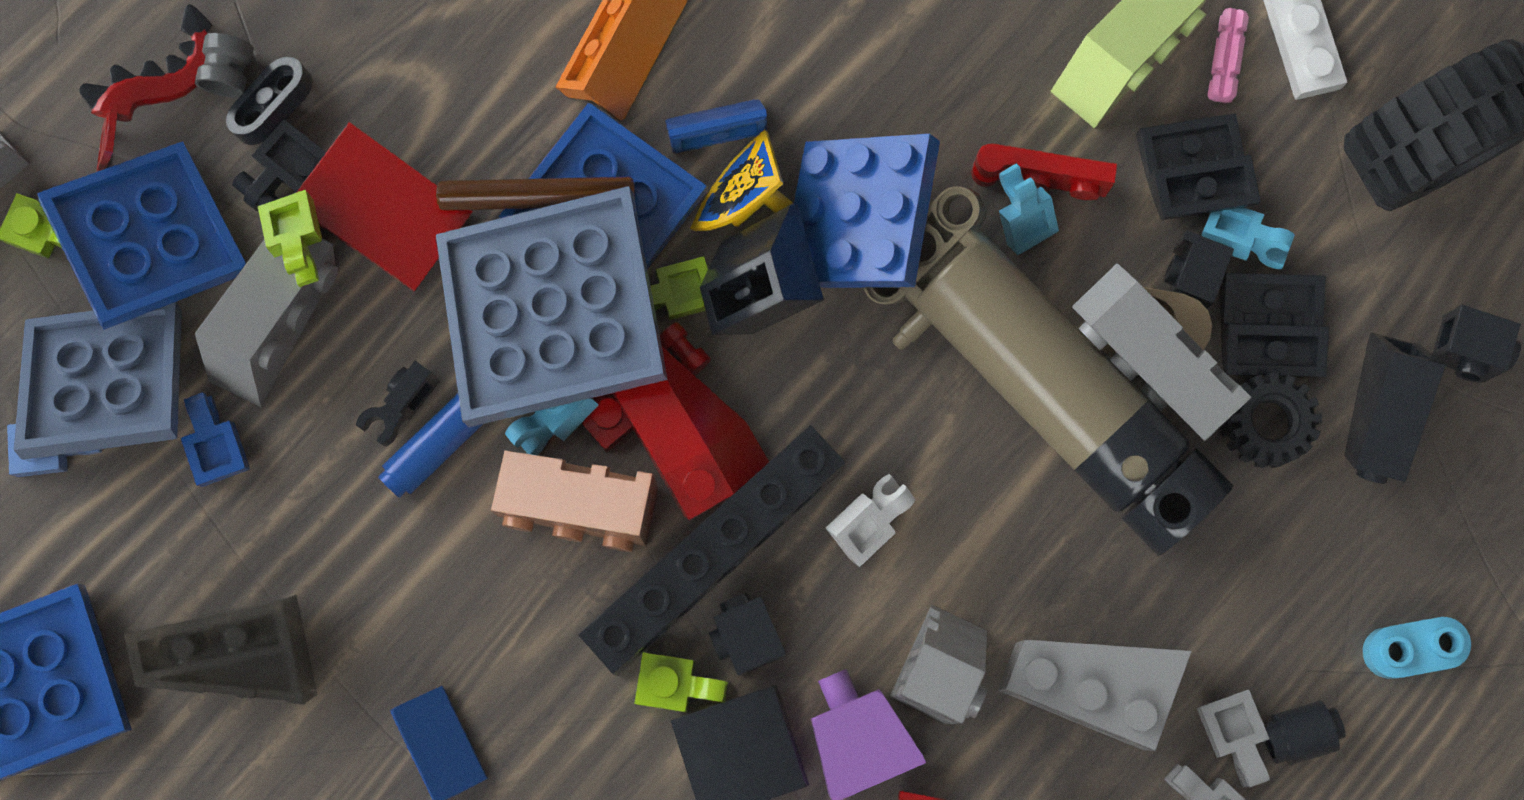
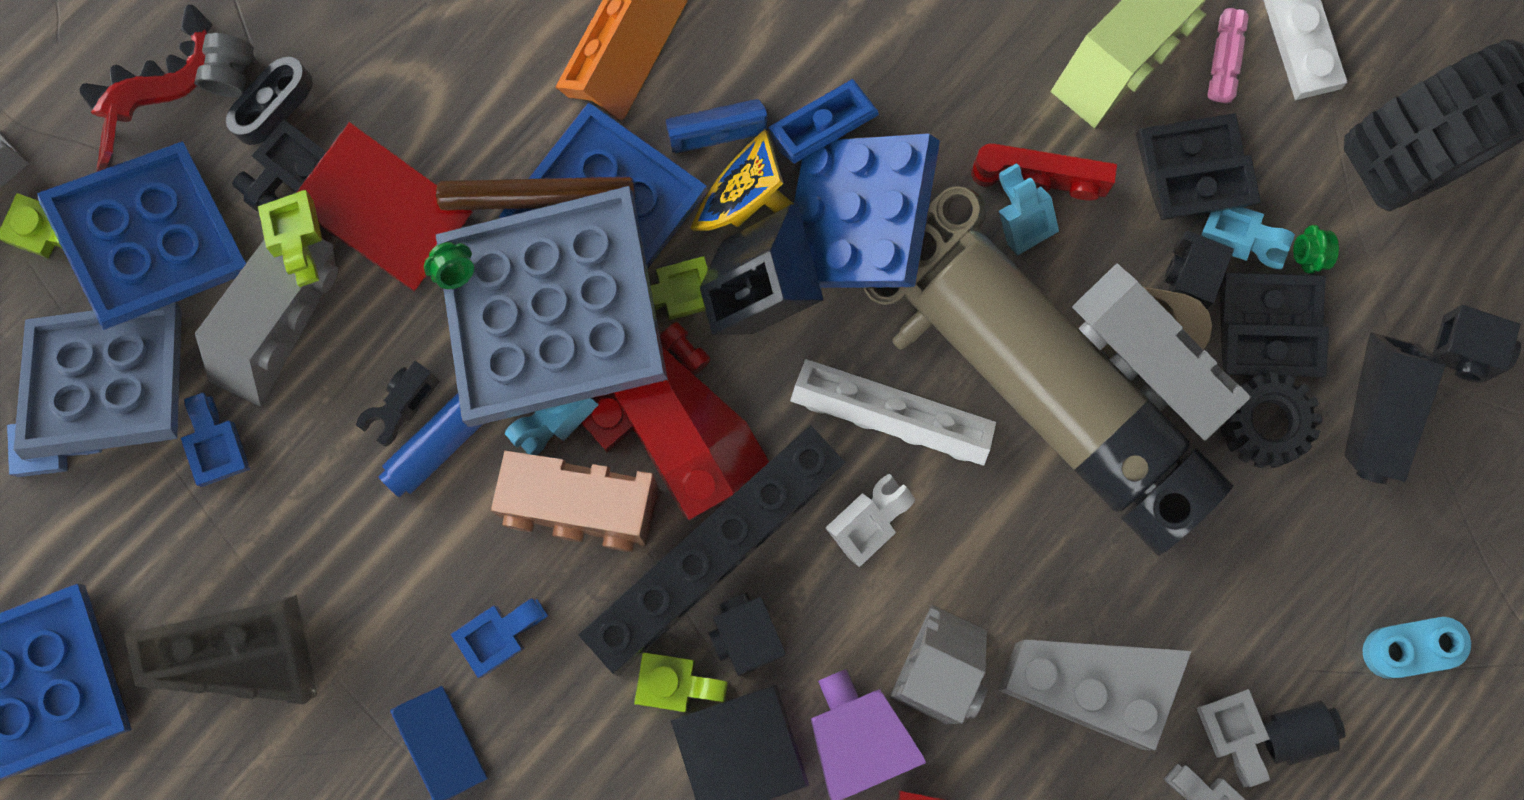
(449, 265): none -> green plate
(493, 638): none -> blue plate
(822, 121): none -> blue slope
(894, 412): none -> white plate
(1316, 249): none -> green plate

